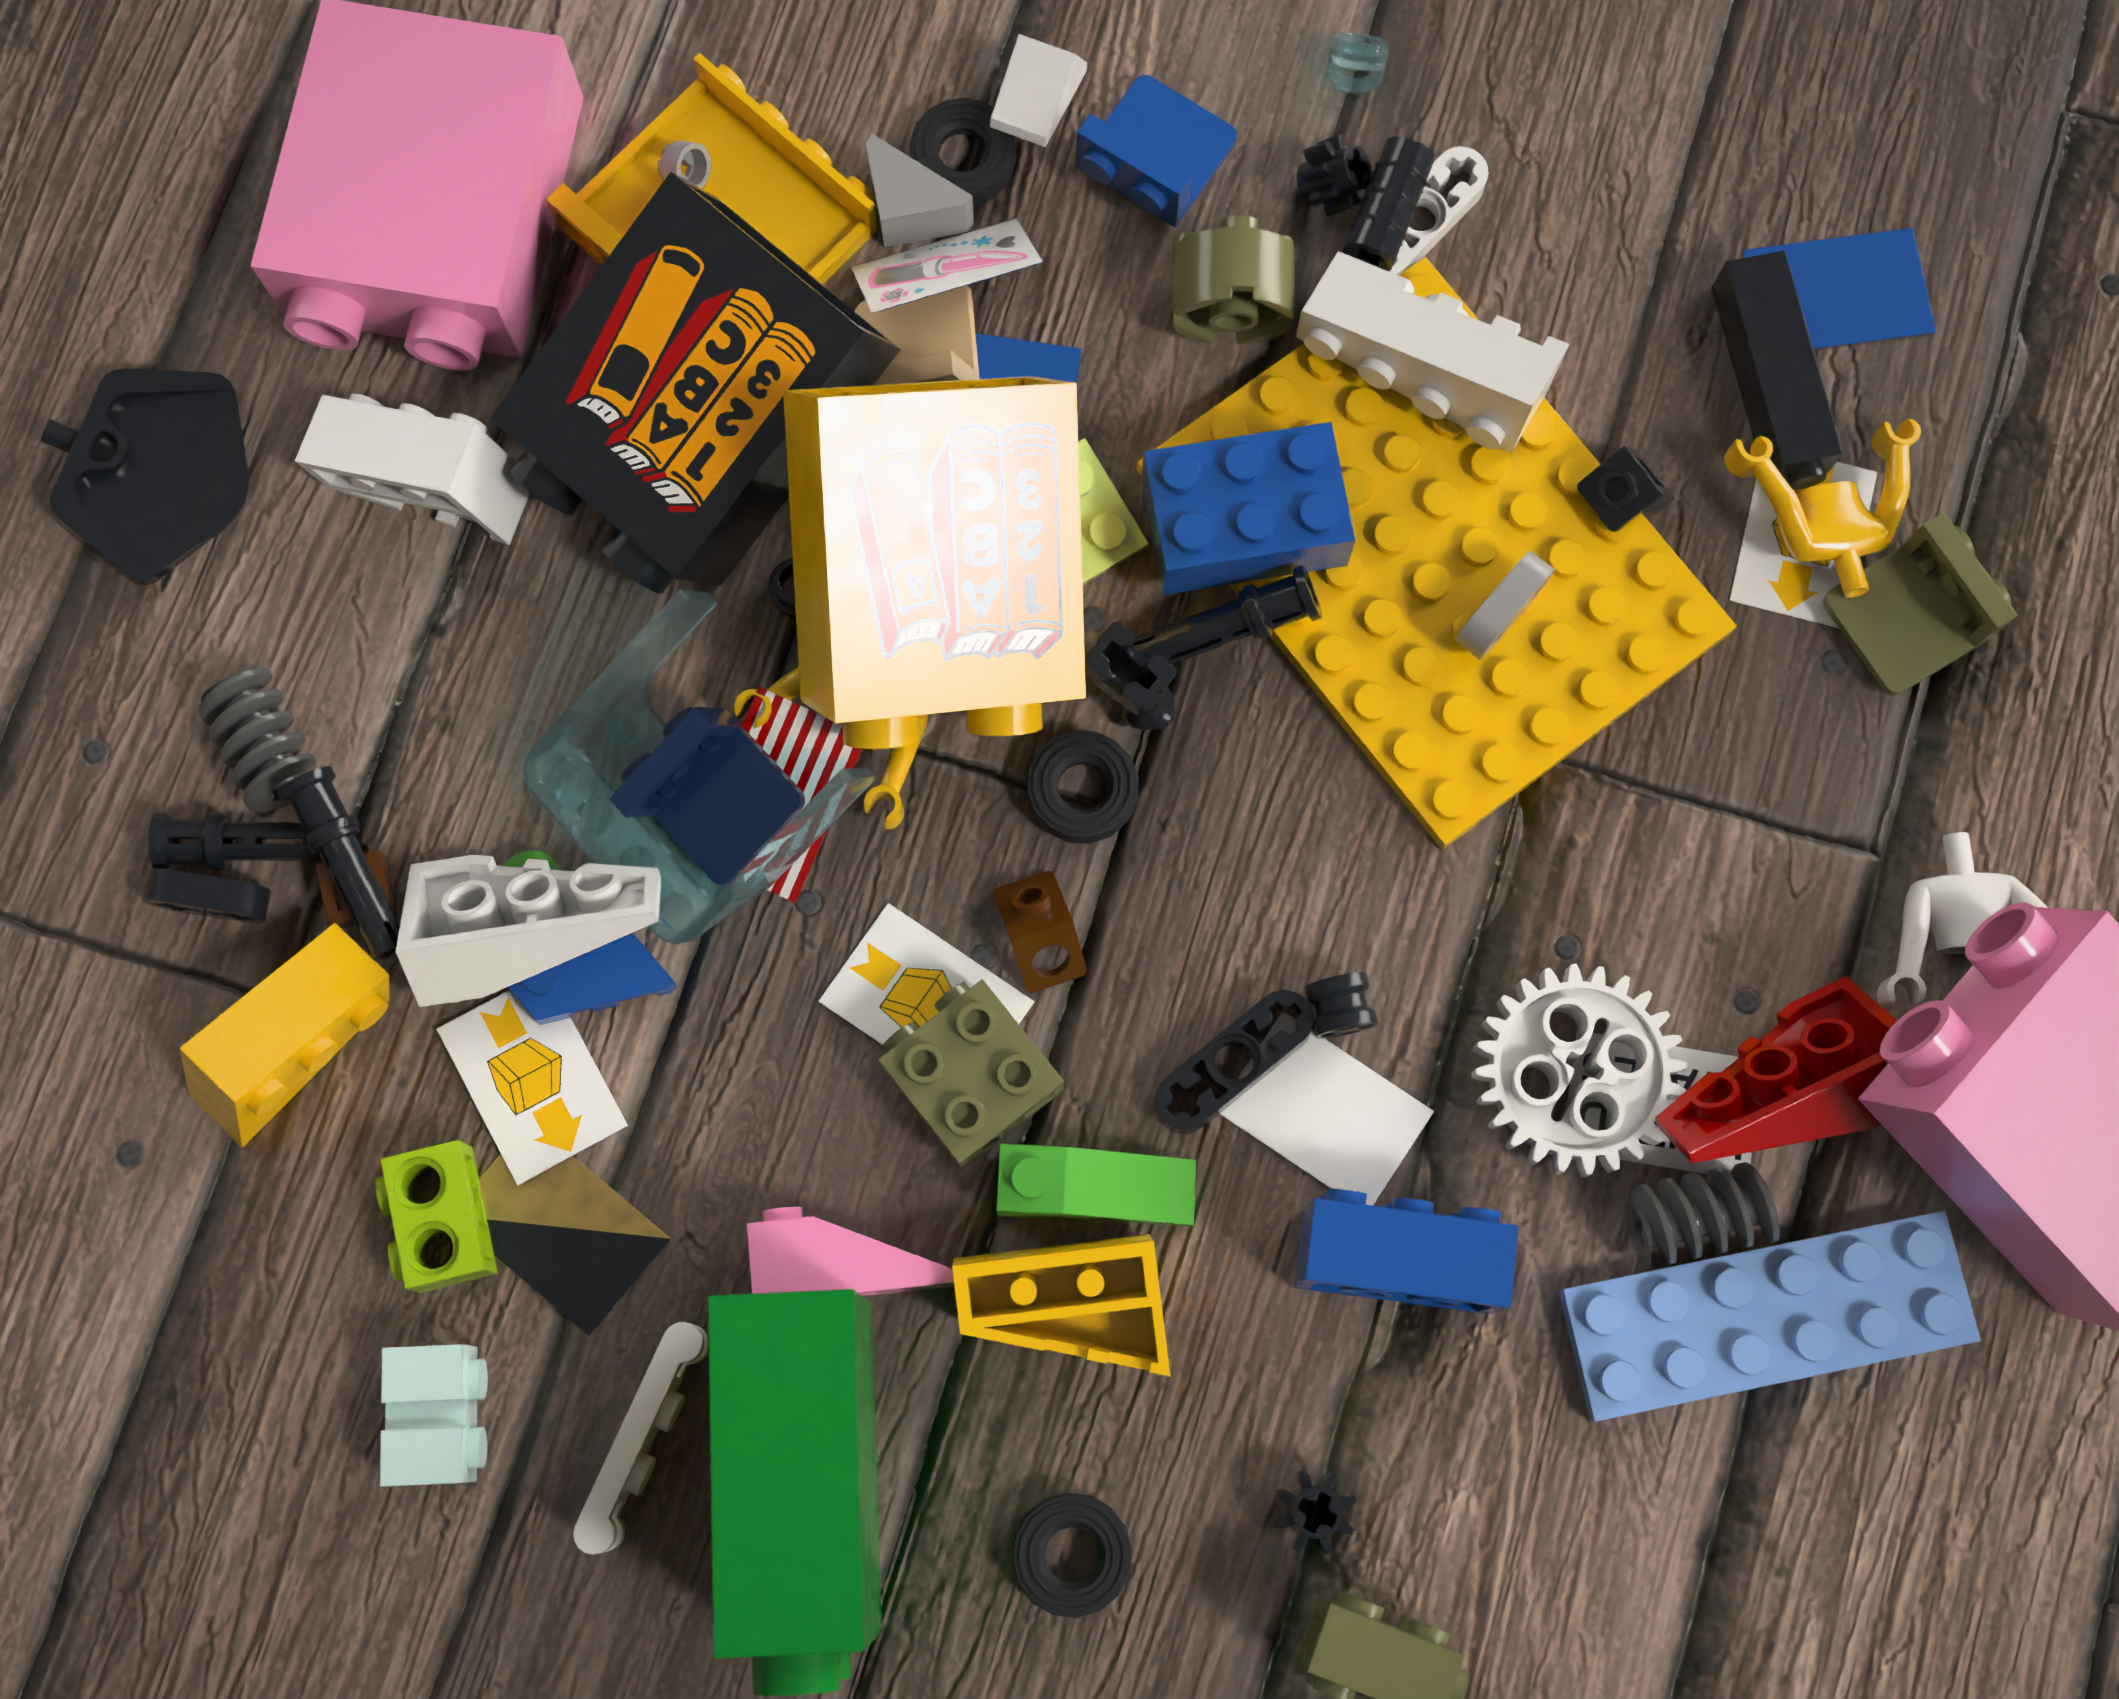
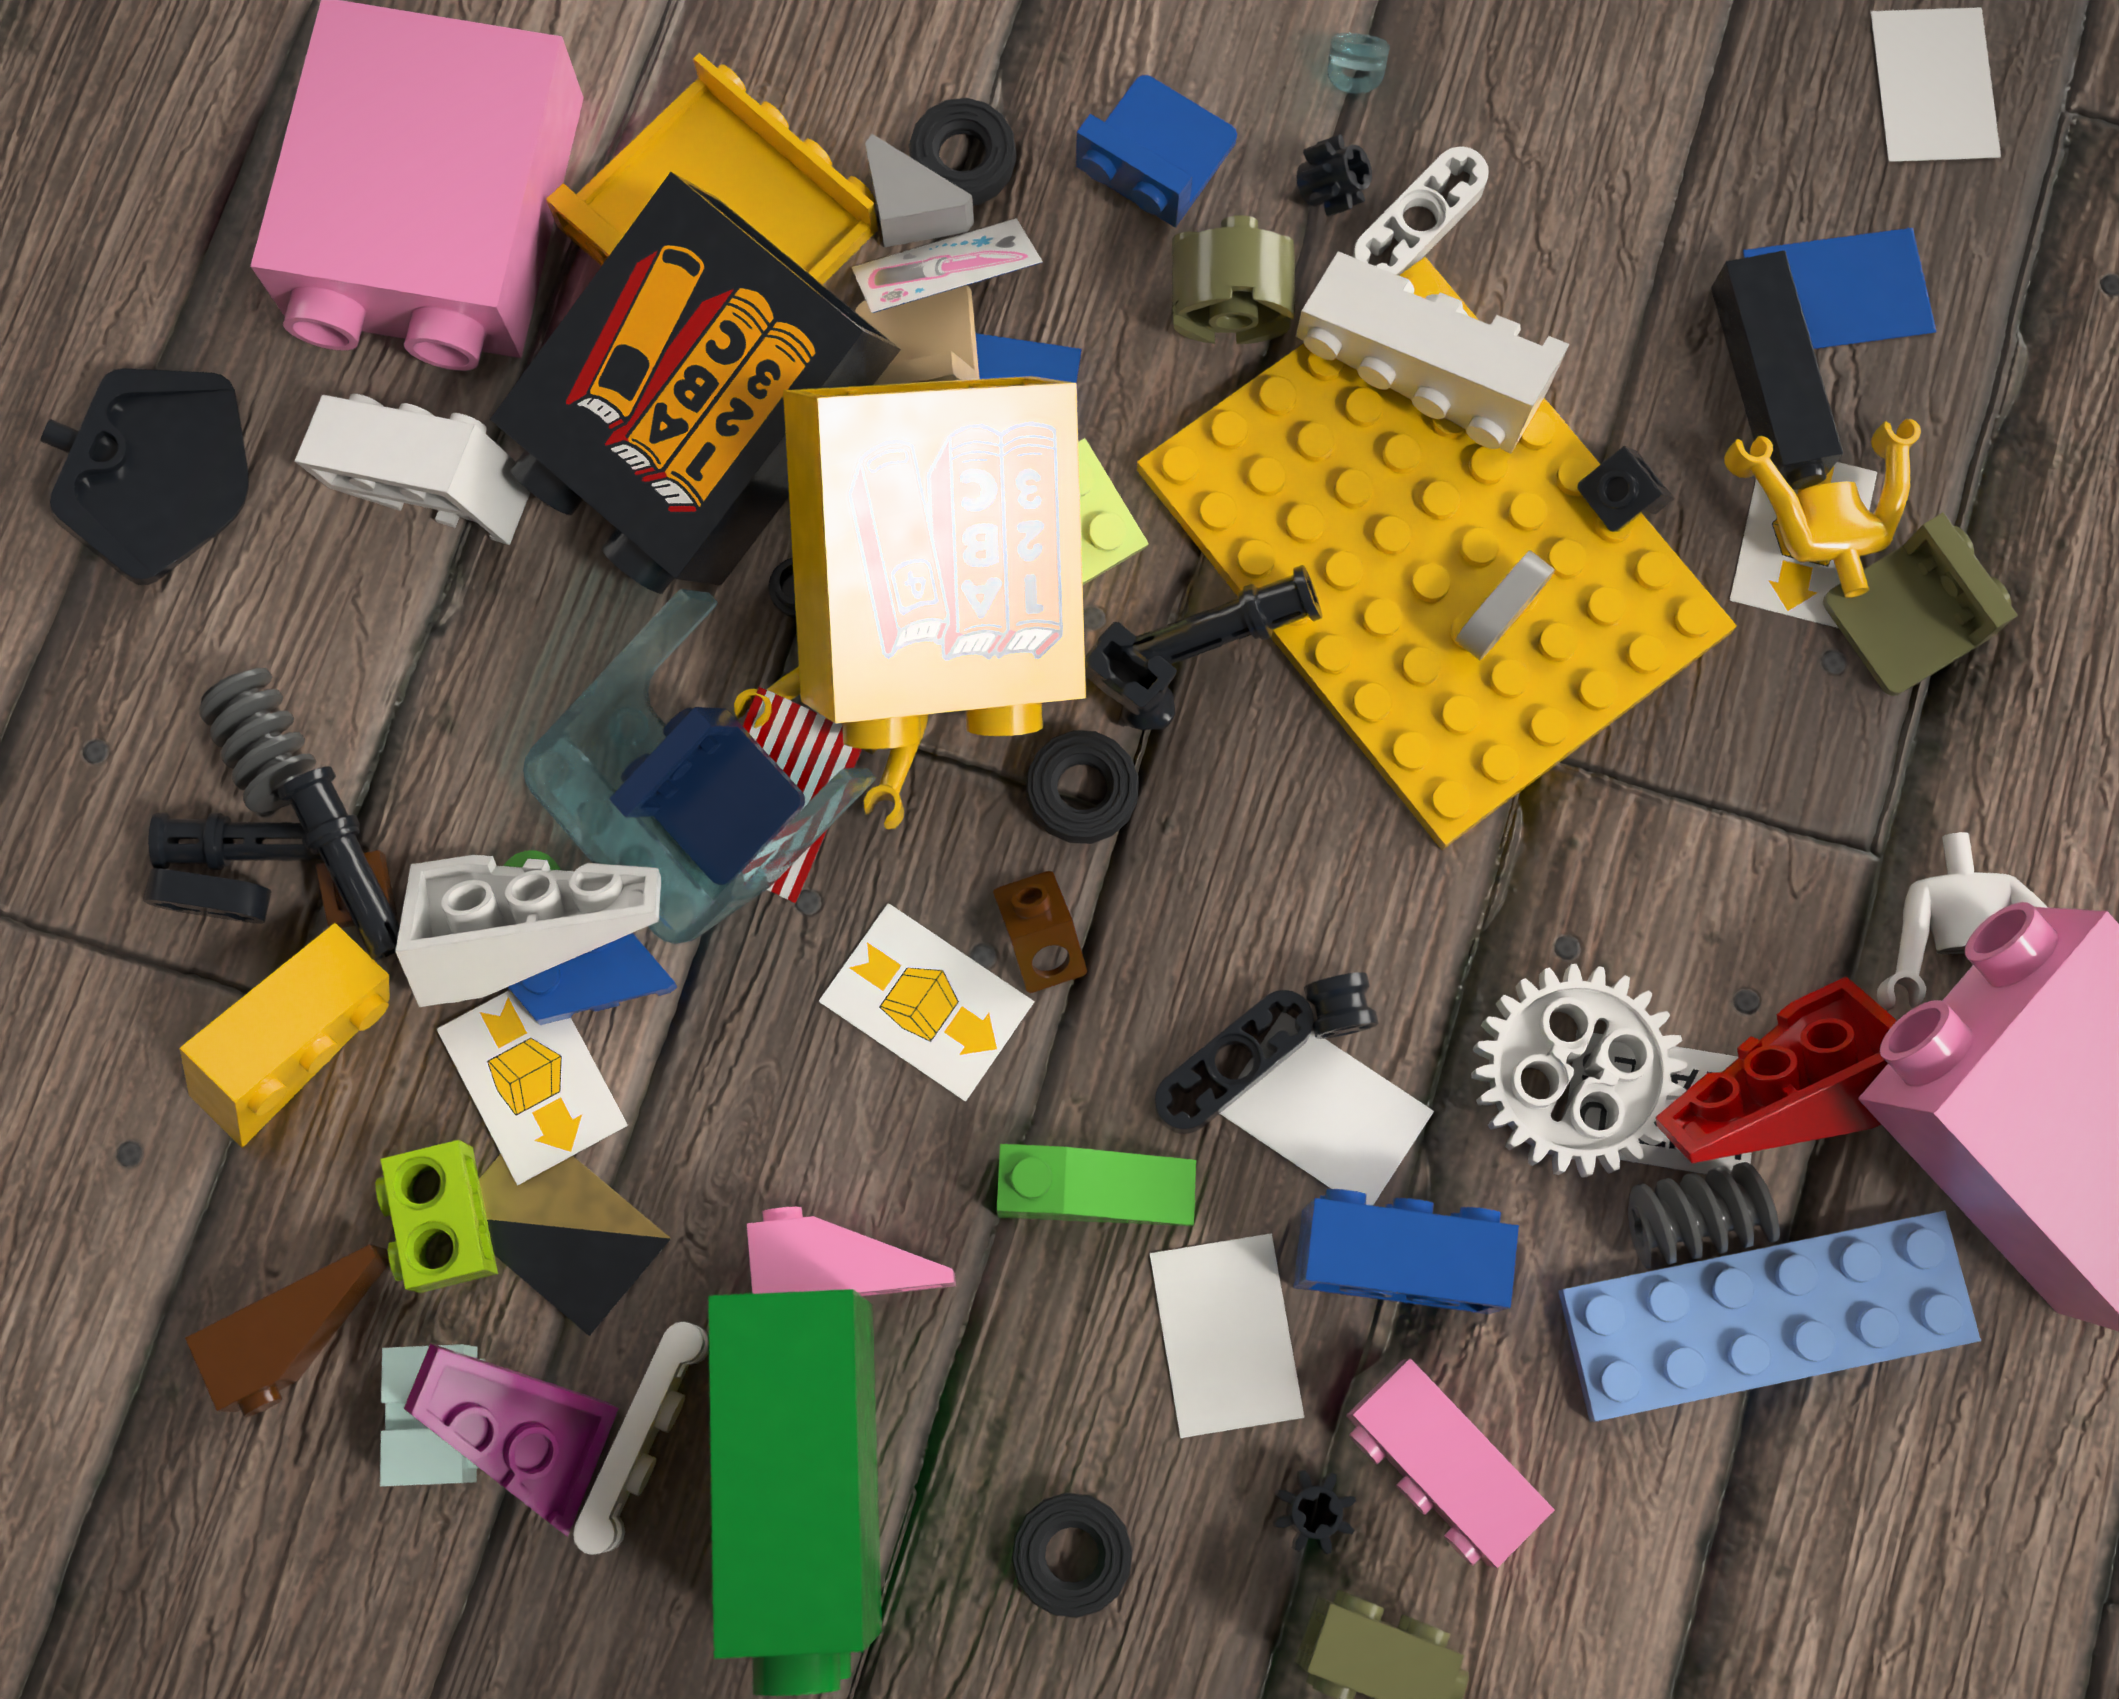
(279, 1336): none -> reddish brown slope
(514, 1428): none -> magenta wing
(690, 155): light grey hinge -> none
(970, 1071): olive brick -> none
(1036, 90): white slope -> none
(1069, 1299): yellow wedge -> none
(1226, 1335): none -> white sticker
(1247, 508): blue brick -> none
(1389, 202): black axle -> none
(1447, 1465): none -> bright pink brick
(1935, 84): none -> white sticker

